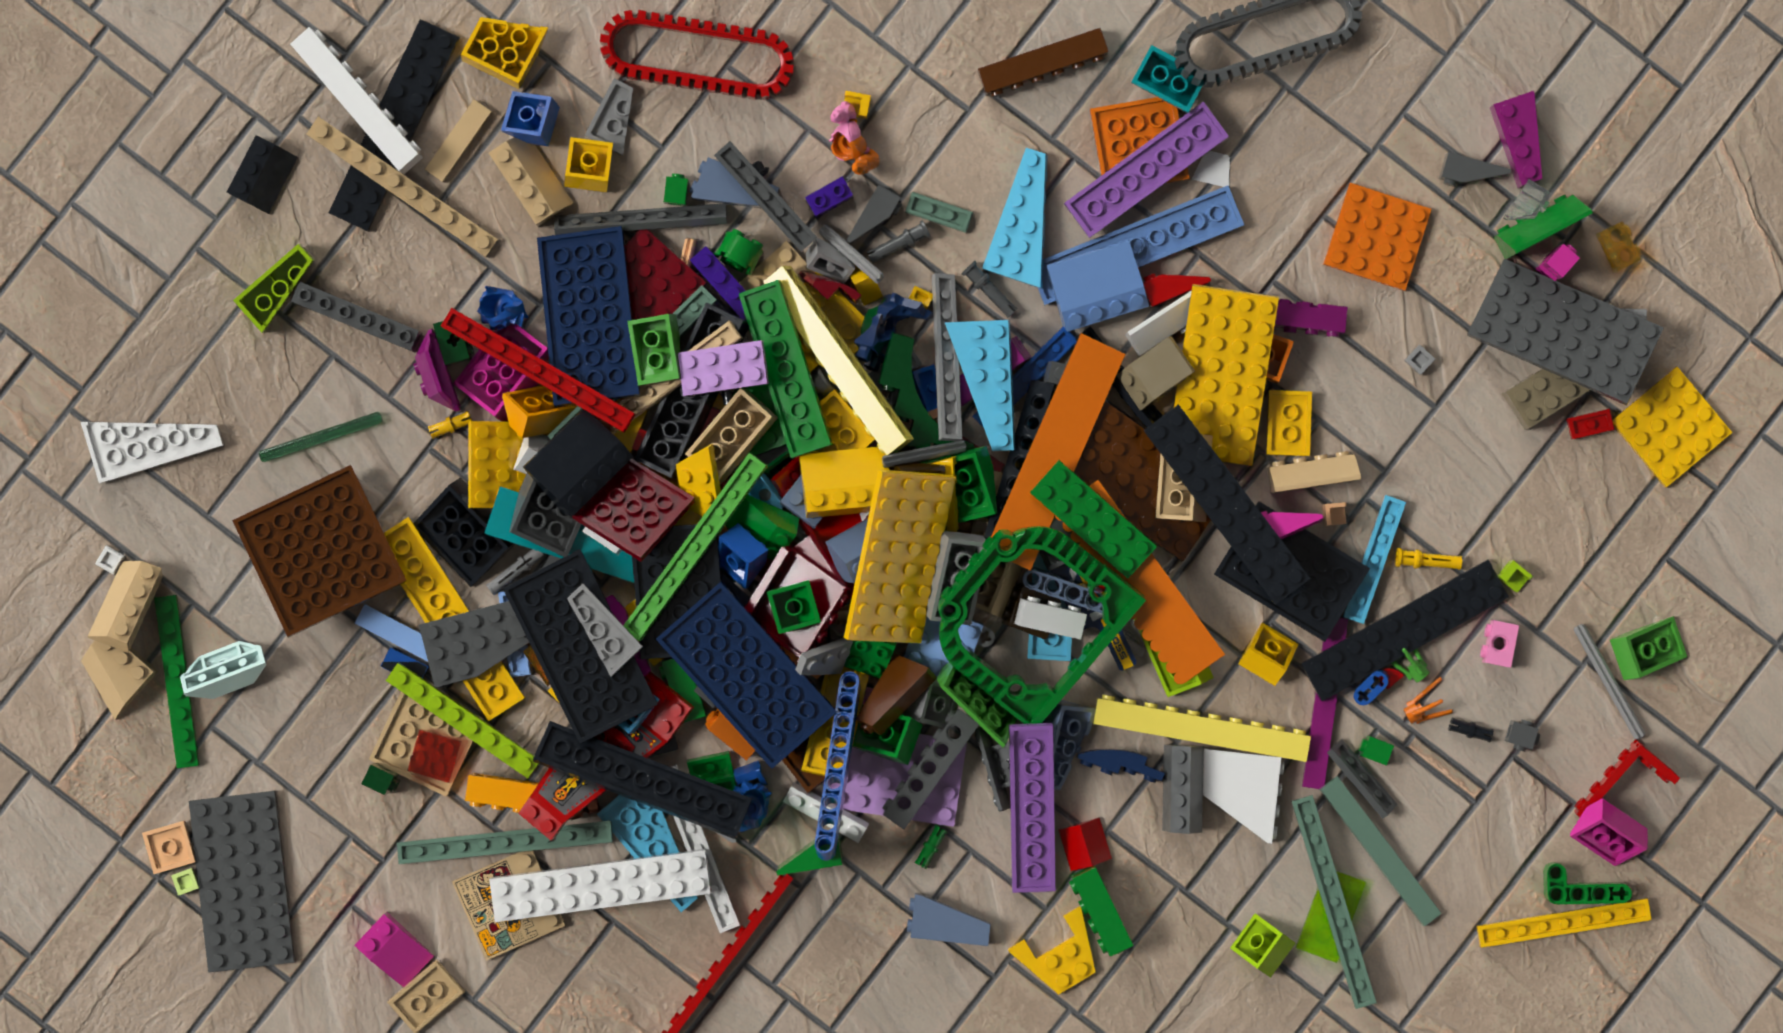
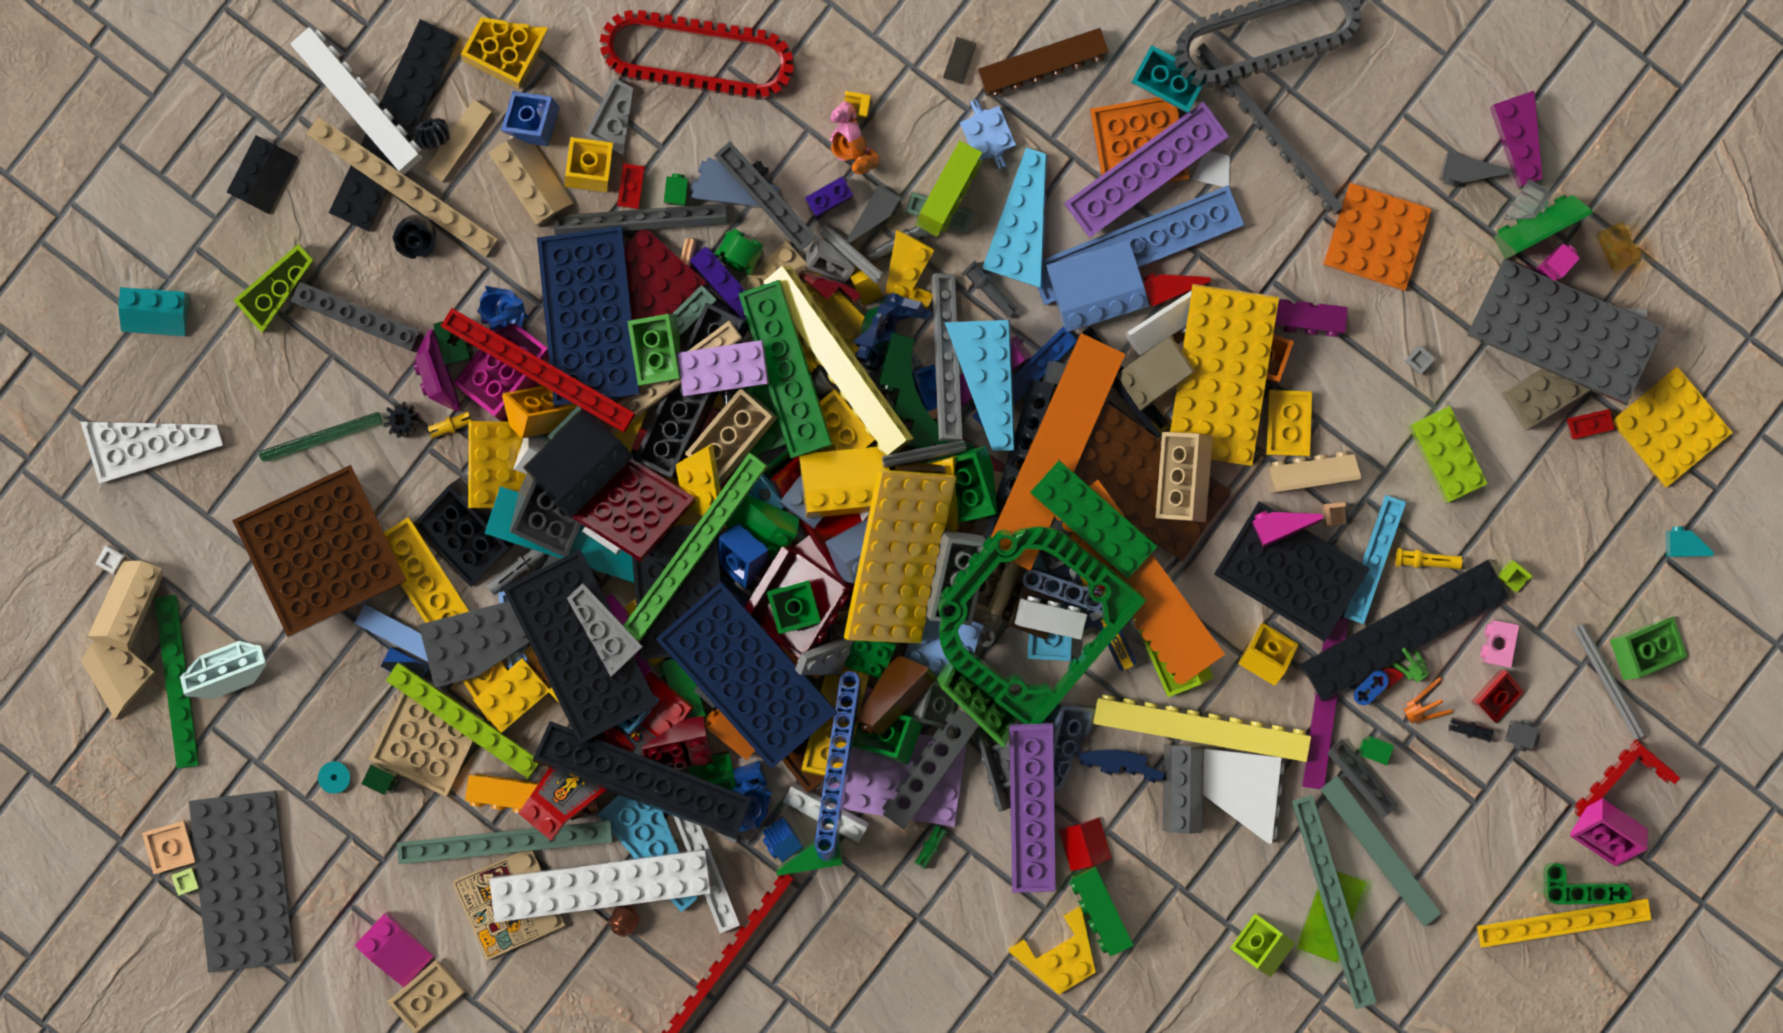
(153, 311): none -> teal slope
(333, 777): none -> teal piece
(393, 421): none -> black gear
(414, 237): none -> black cylinder
(431, 133): none -> black gear
(434, 755): clear red tile -> none
(511, 695): none -> yellow plate
(624, 920): none -> copper head
(631, 186): none -> red plate
(681, 745): none -> dark red slope
(781, 840): none -> blue brick
(906, 264): none -> yellow wing
(944, 923): sand blue slope -> none
(947, 192): none -> lime brick
(959, 60): none -> clear smoke tile
(988, 133): none -> light blue plate
(1227, 504): black plate -> none
(1273, 136): none -> dark grey plate
(1447, 454): none -> lime brick
(1498, 695): none -> red slope
(1685, 544): none -> teal slope

